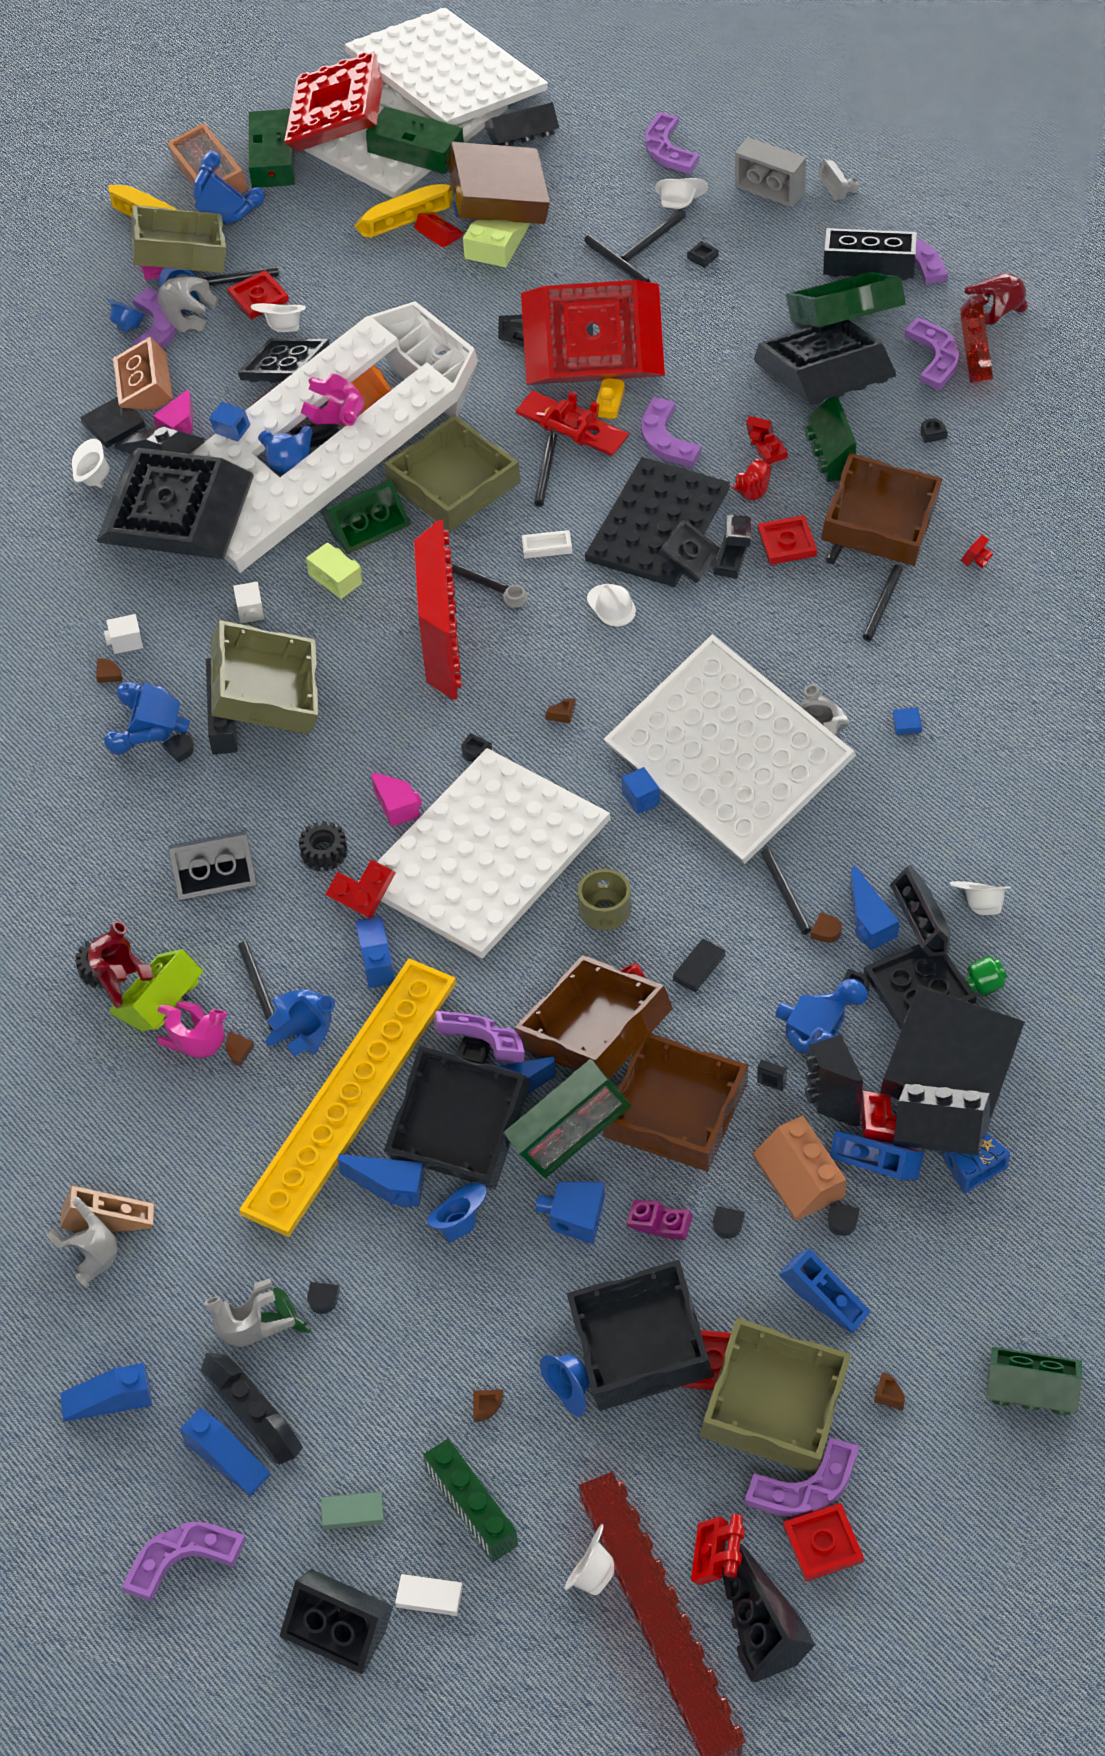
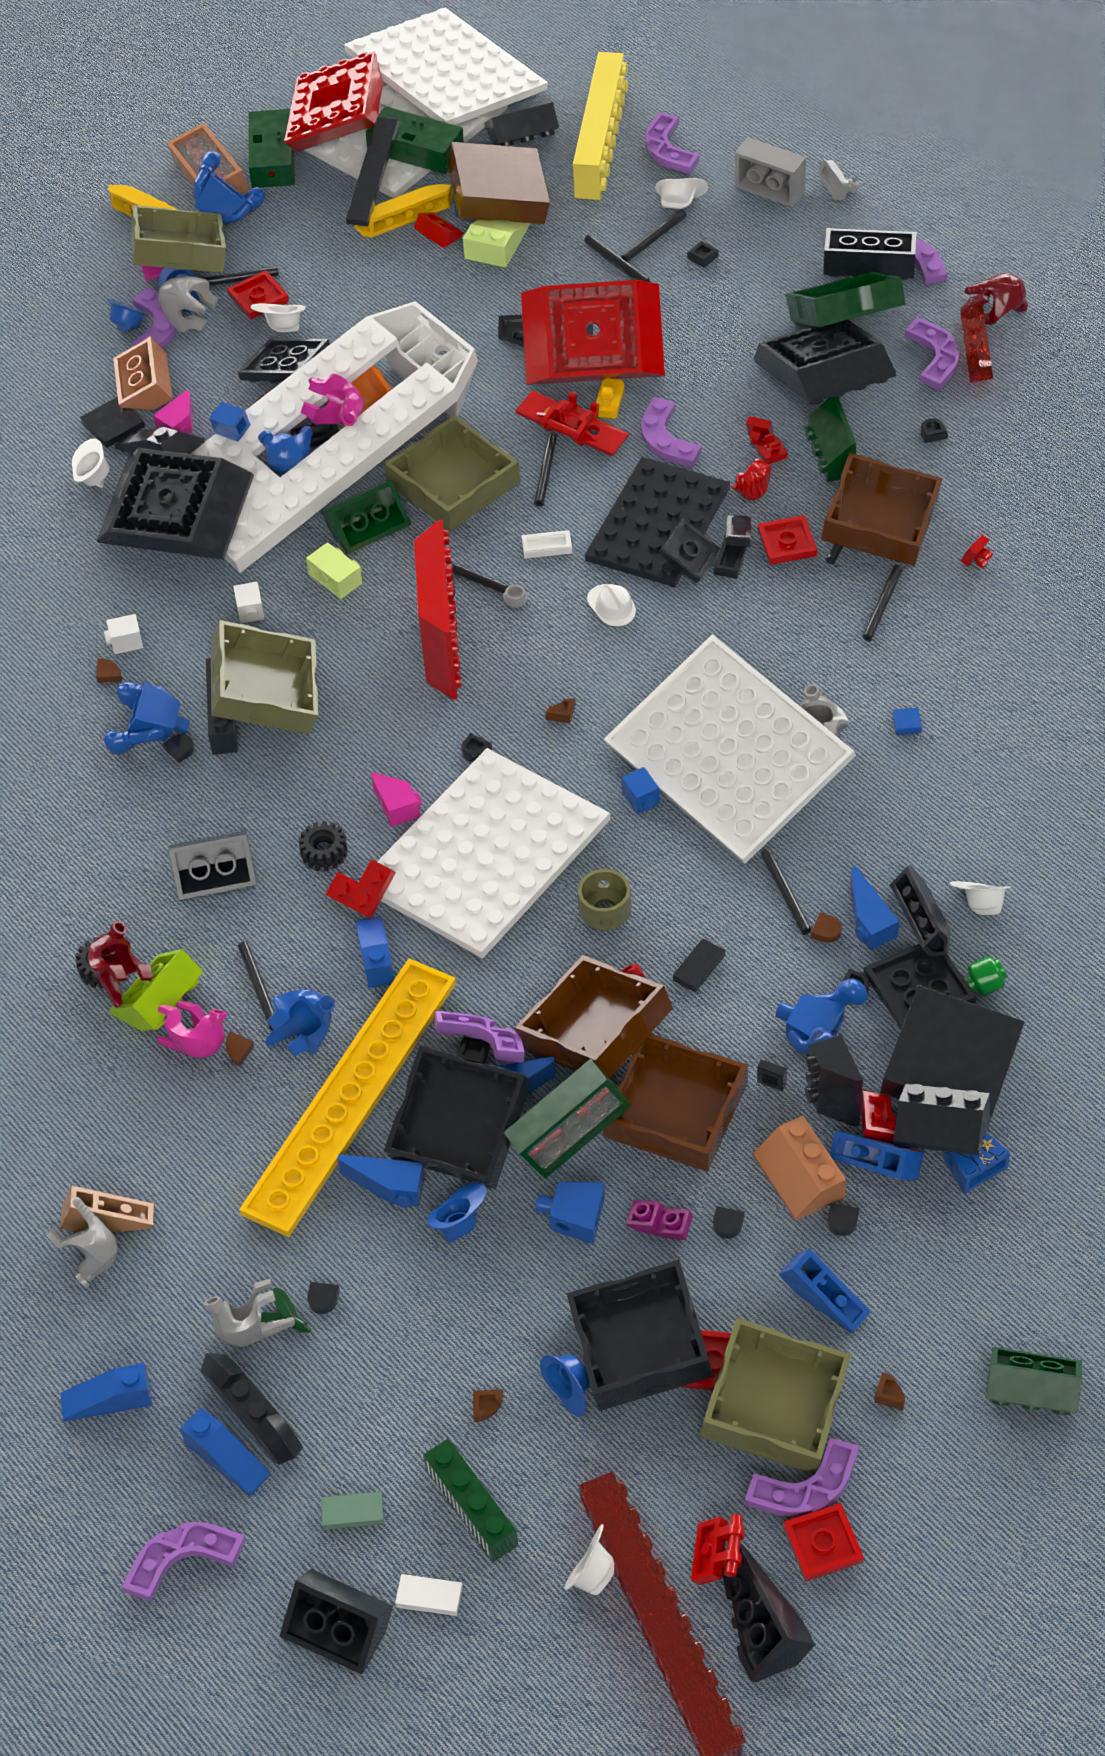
(372, 171): none -> black tile
(600, 126): none -> light yellow brick

